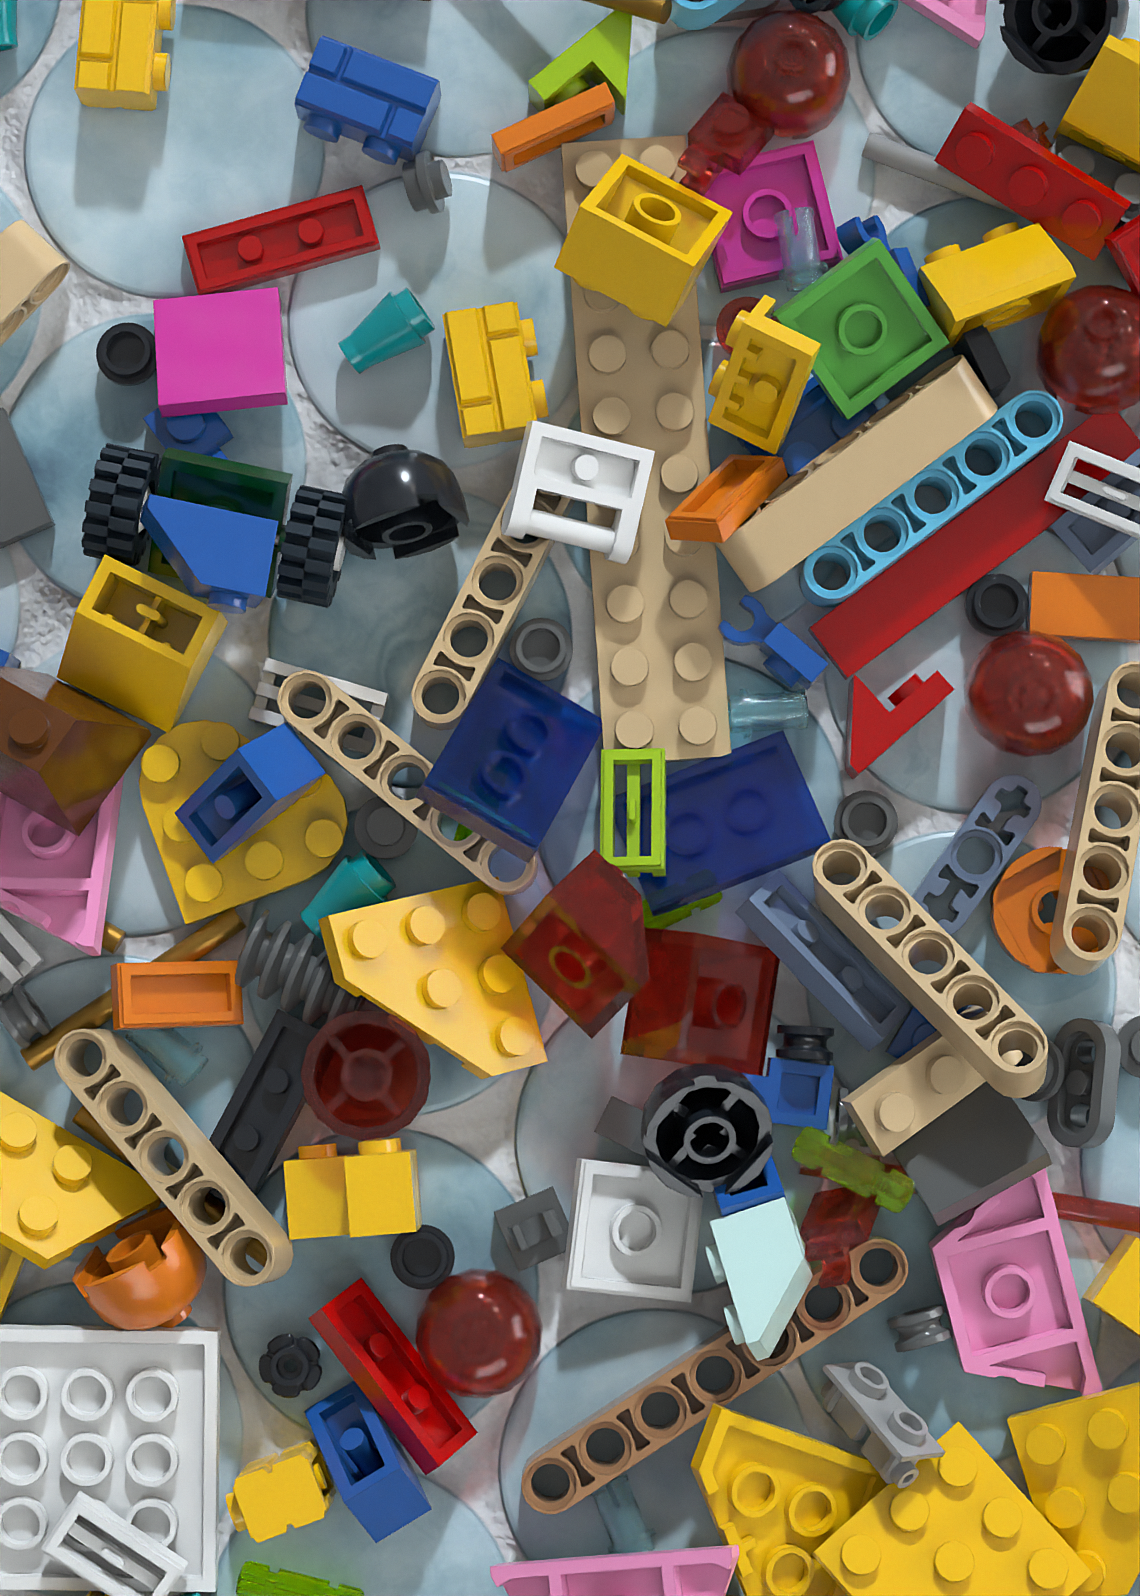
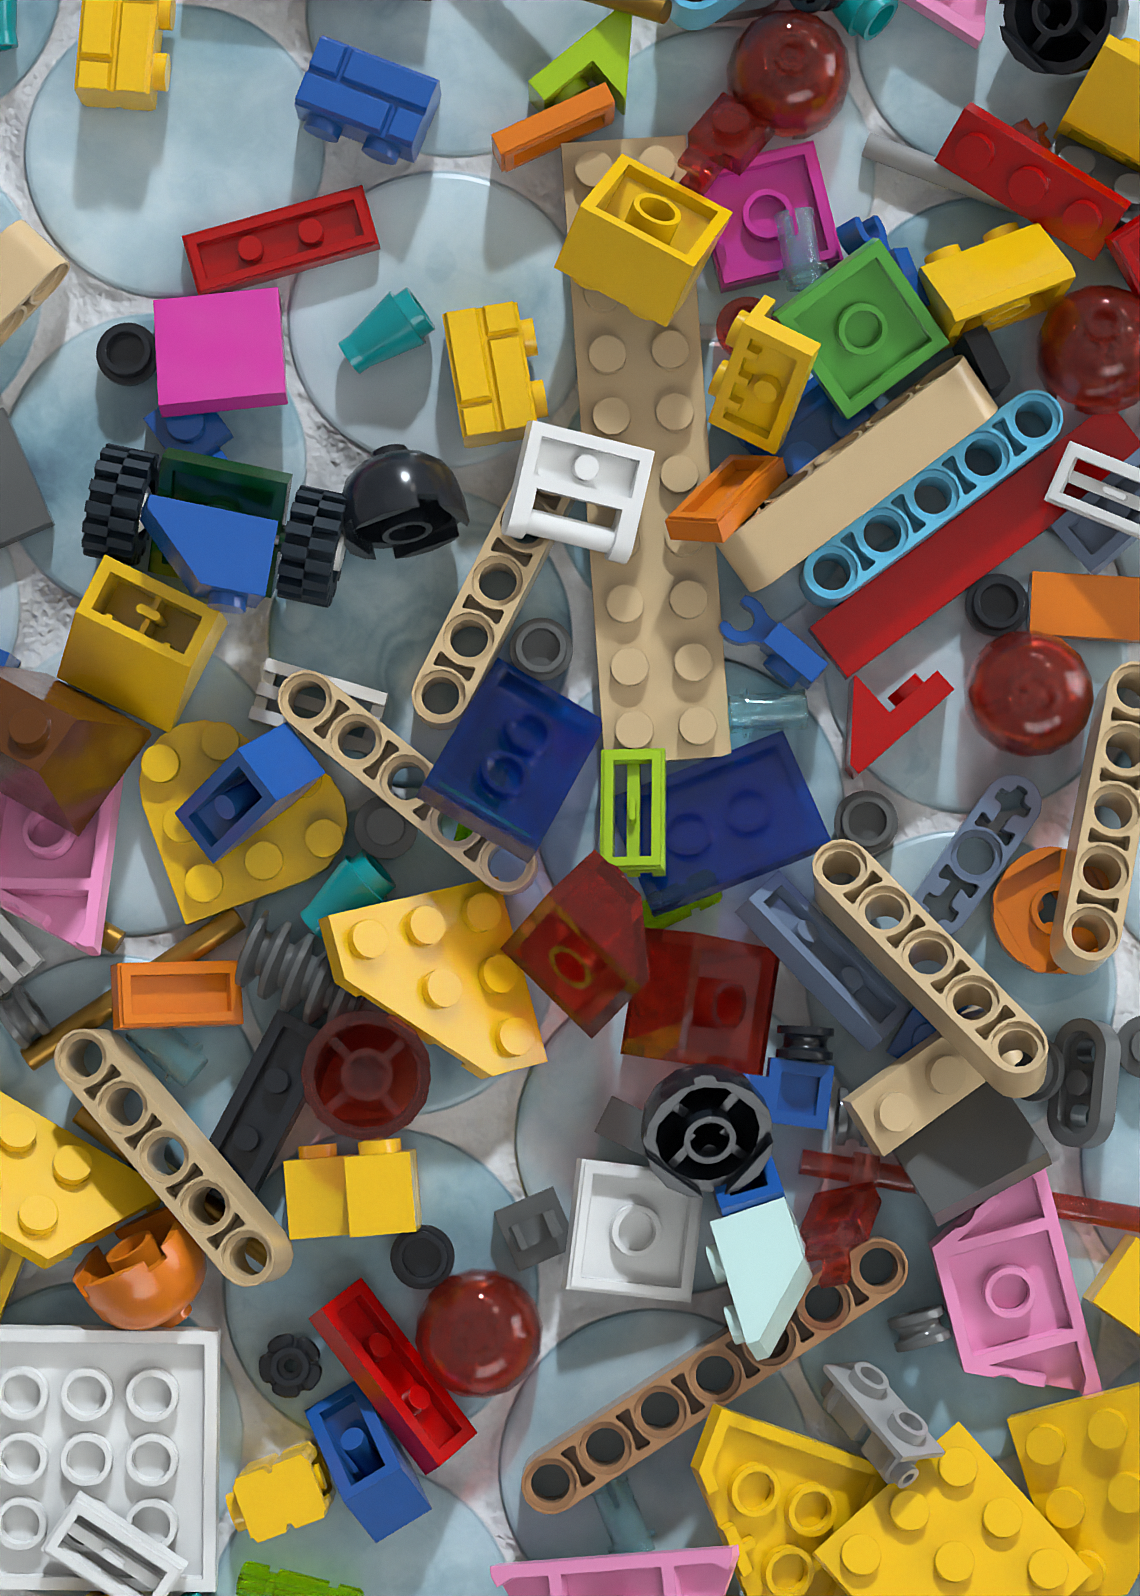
(427, 182): dark grey plate -> none
(853, 1169): clear neon green axle -> none

